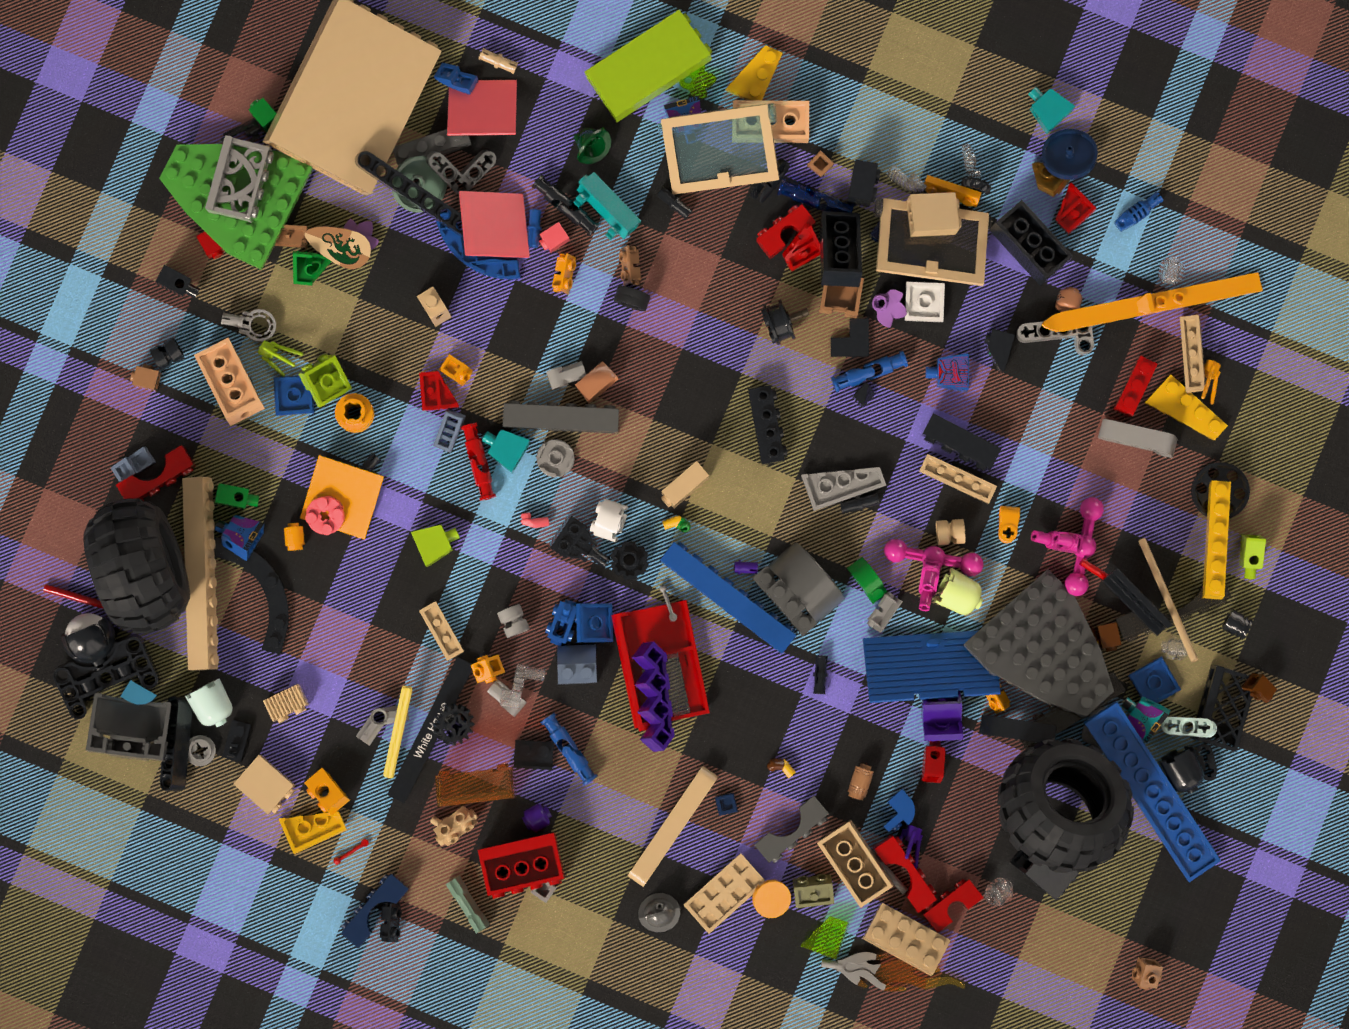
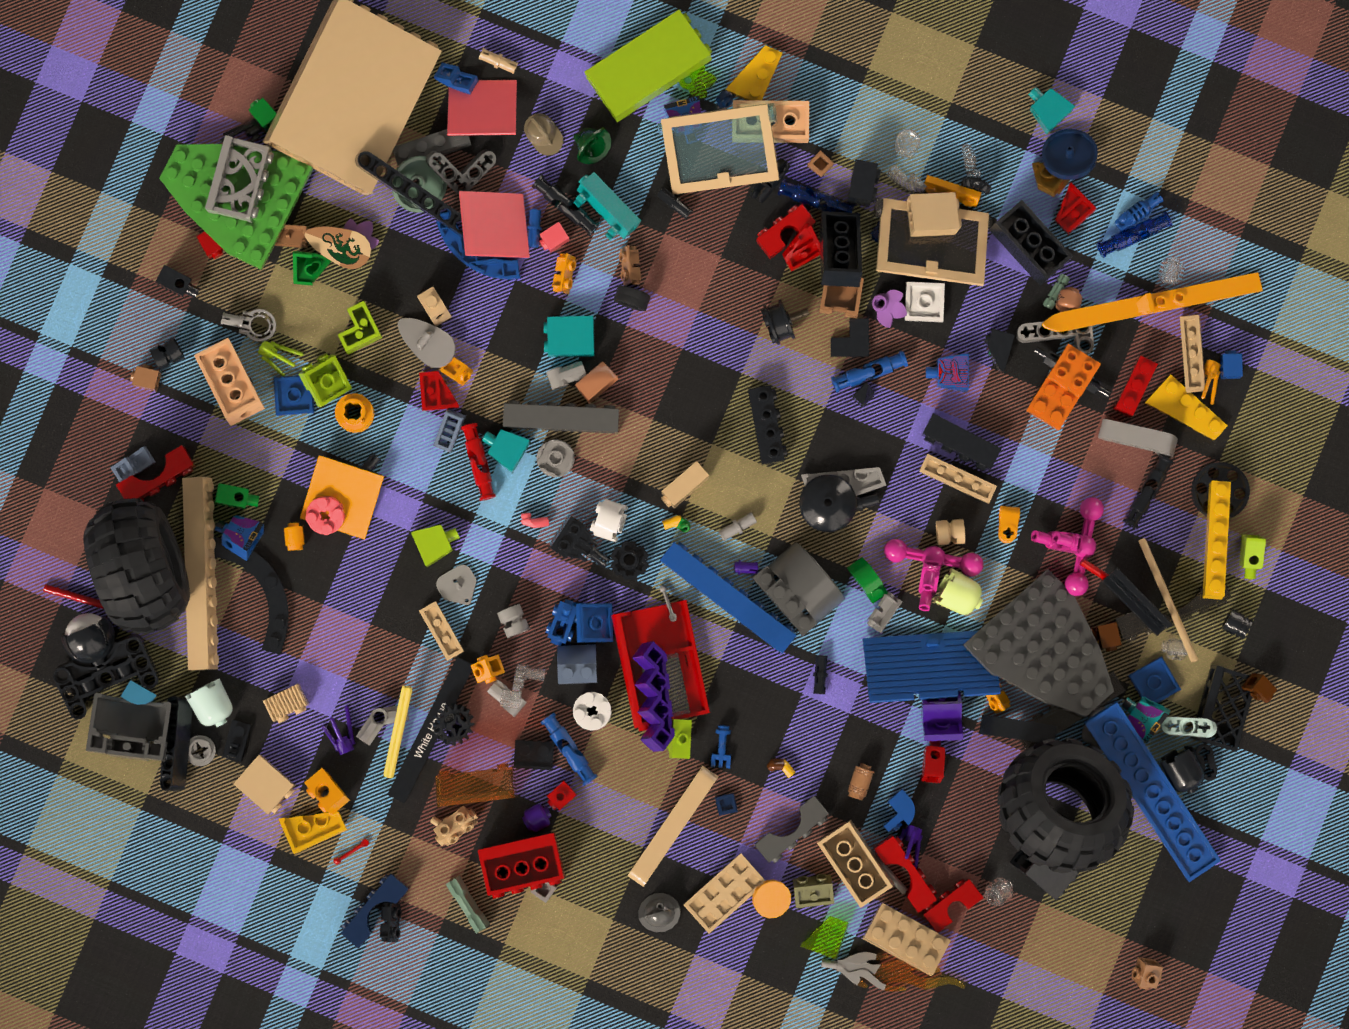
(343, 744): none -> dark purple plant
(363, 332): none -> lime brick
(427, 342): none -> light grey shield
(458, 591): none -> light grey piece
(543, 134): none -> dark tan piece
(561, 796): none -> red brick
(569, 336): none -> teal brick
(587, 701): none -> white brick
(681, 743): none -> lime brick
(723, 731): none -> blue hinge
(724, 99): none -> dark blue plate
(737, 526): none -> light grey pin
(830, 517): none -> black dish
(907, 143): none -> clear wheel
(1057, 287): none -> sand green axle
(1064, 384): none -> orange piece
(1122, 240): none -> clear blue piece
(1142, 501): none -> black piece
(1231, 365): none -> blue brick

